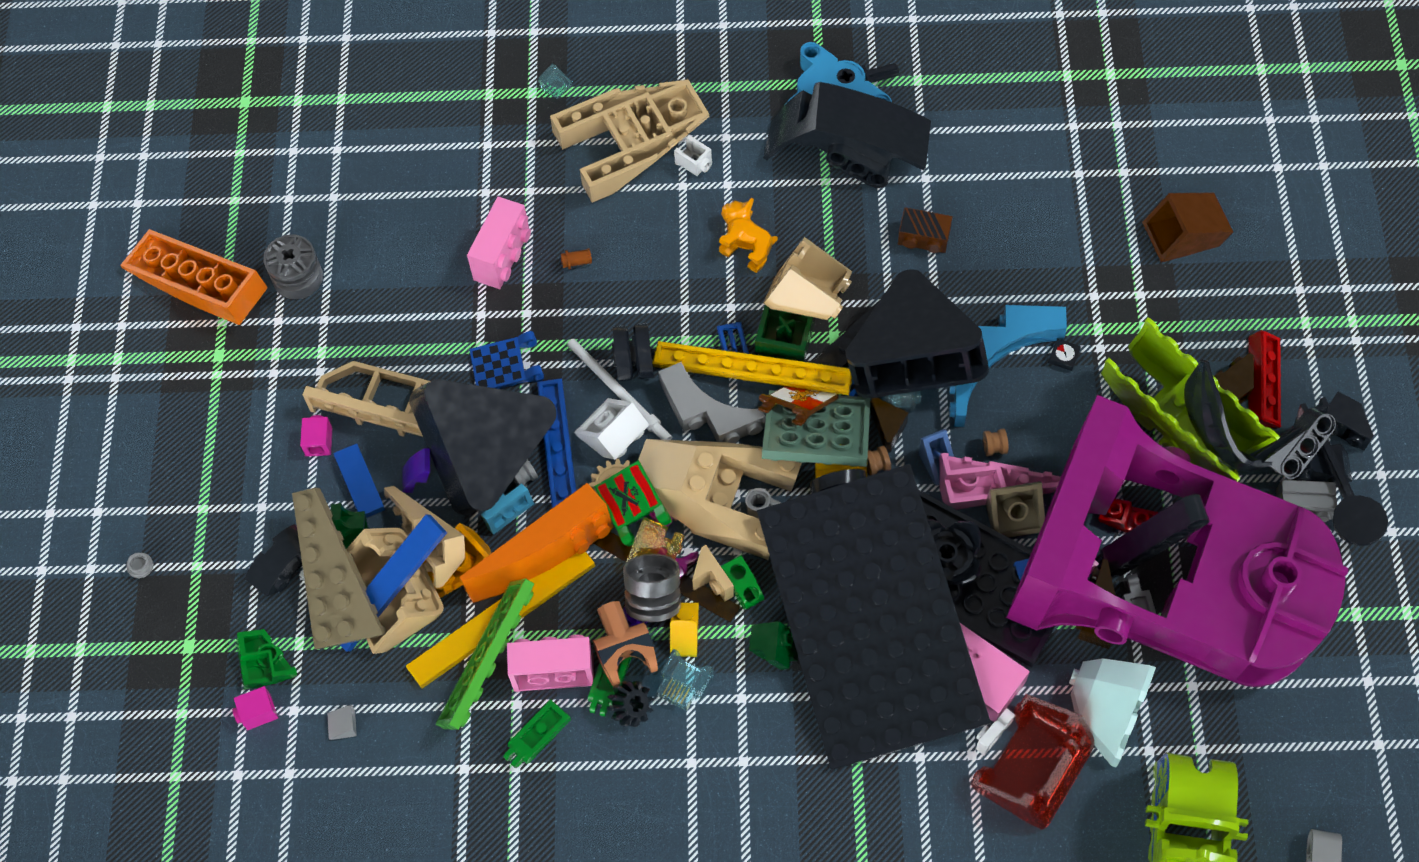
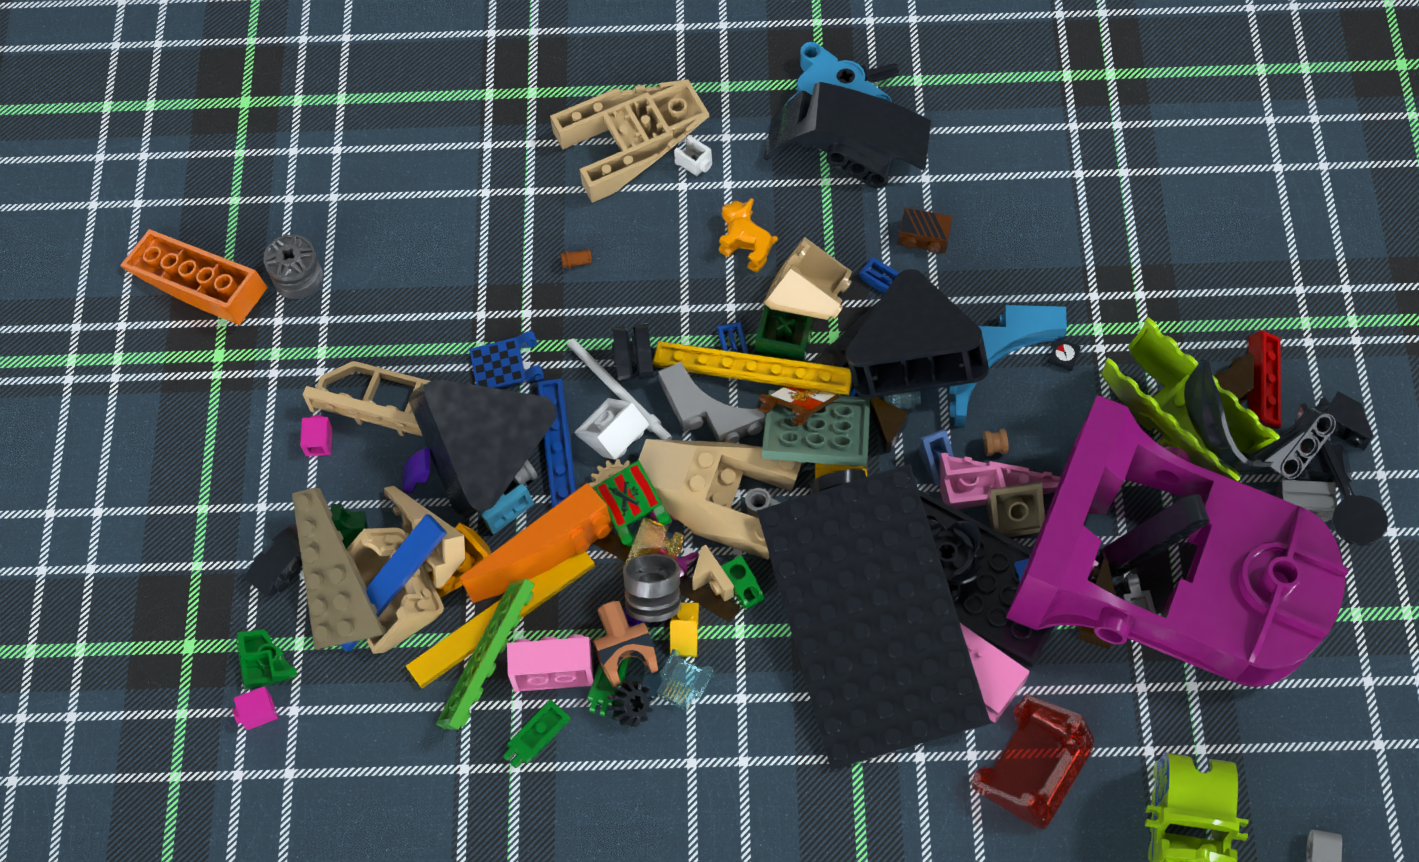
(139, 565): light grey plate -> none
(342, 723): light grey slope -> none
(359, 480): blue tile -> none
(499, 243): bright pink brick -> none
(554, 81): clear light blue slope -> none
(774, 643): dark green brick -> none
(874, 278): none -> blue tile
(878, 460): medium nougat wheel -> none
(989, 736): white plate -> none
(1109, 699): light aqua brick -> none
(1124, 516): red slope -> none
(1186, 225): reddish brown slope -> none

